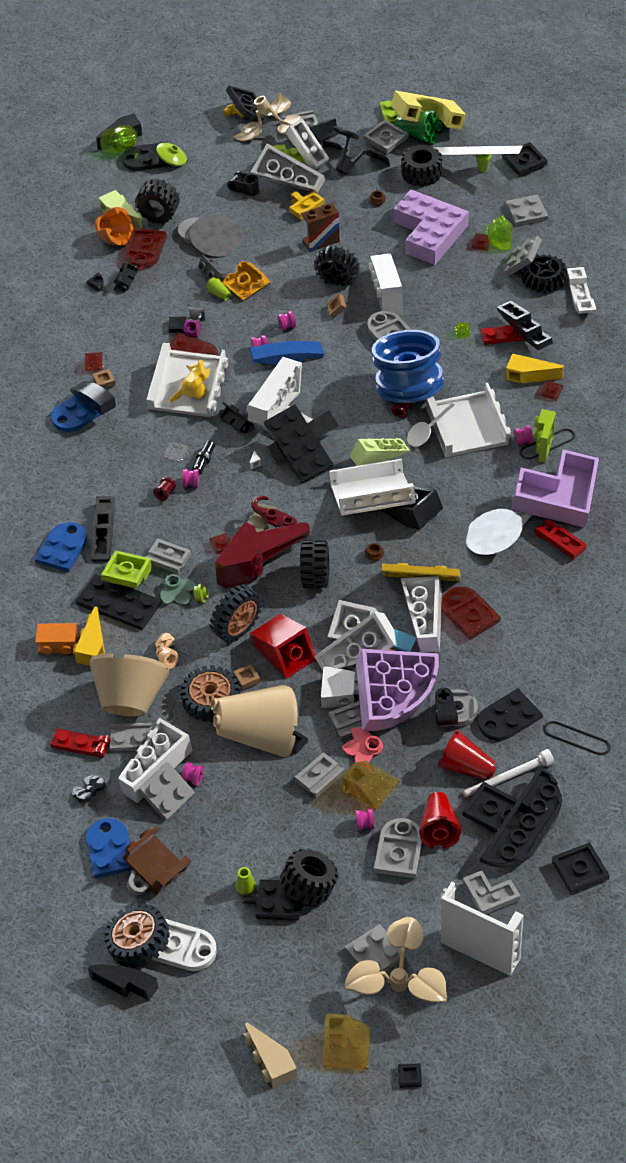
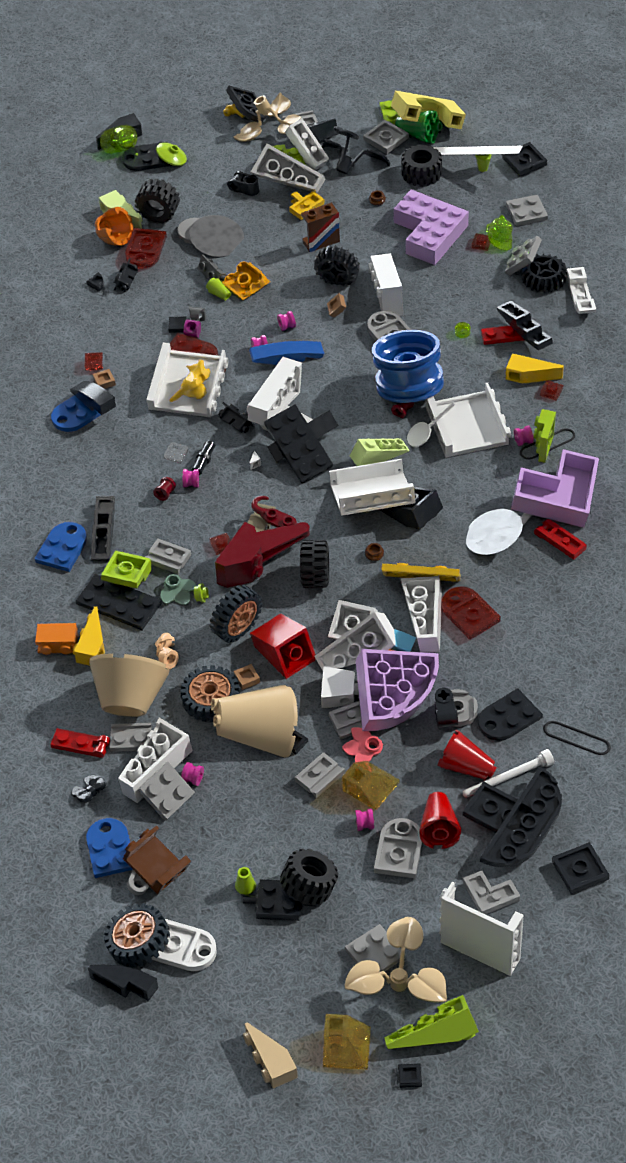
(448, 1025): none -> lime wedge

